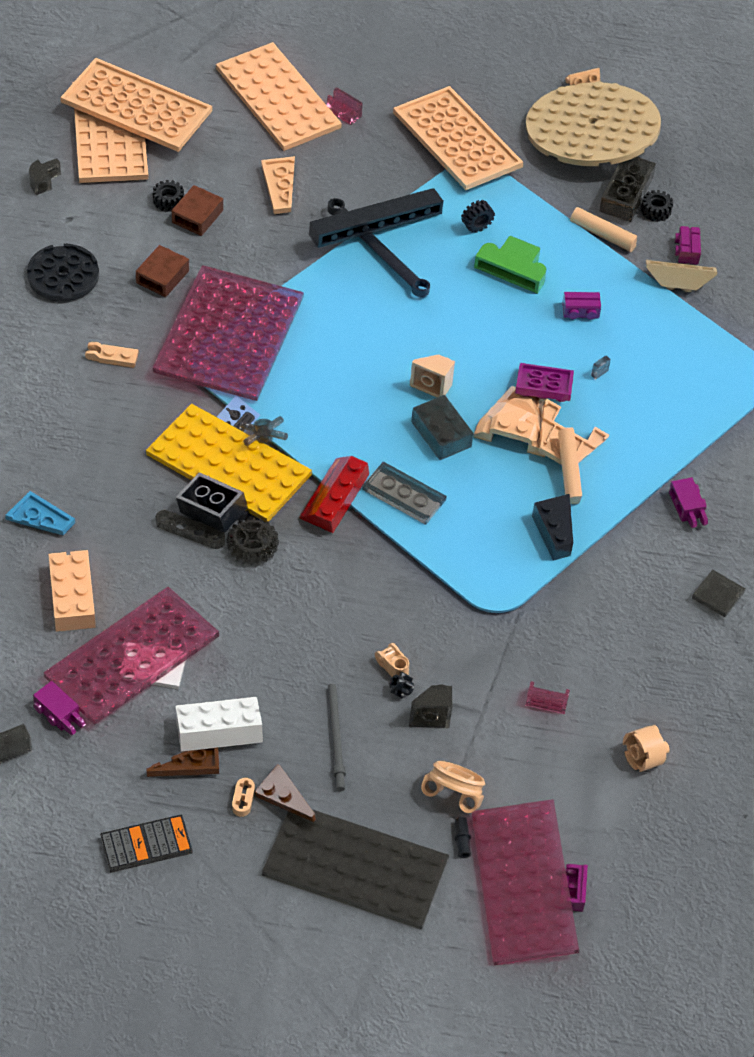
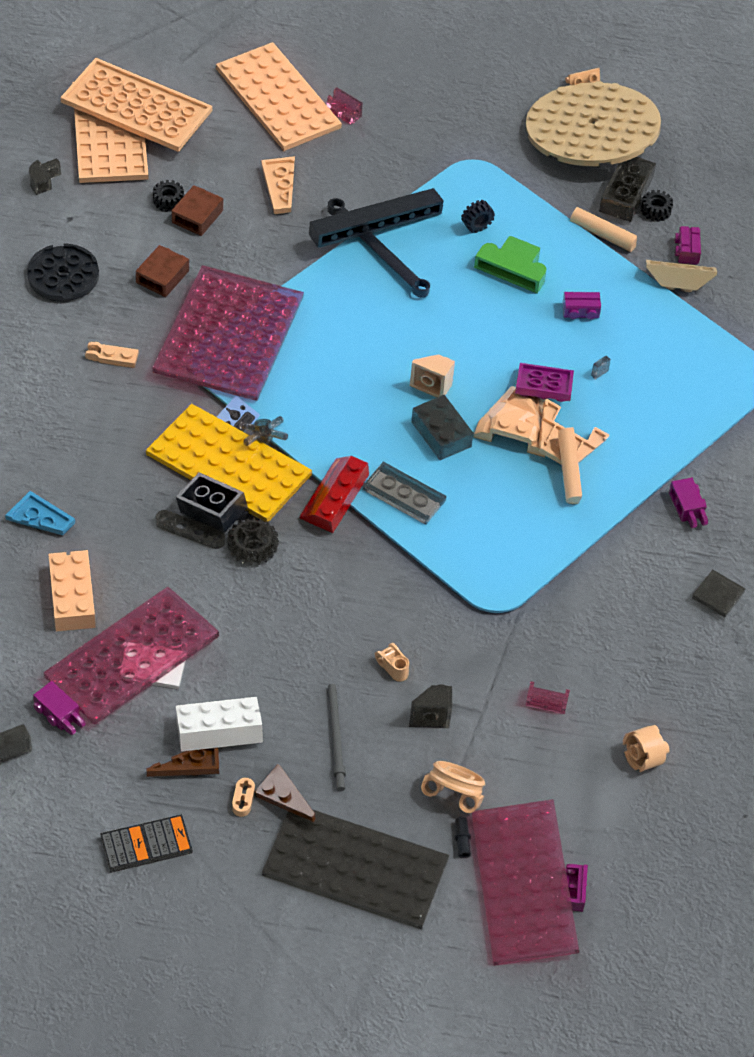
(401, 685): black gear -> none
(458, 138): light nougat plate -> none
(555, 525): black wedge -> none

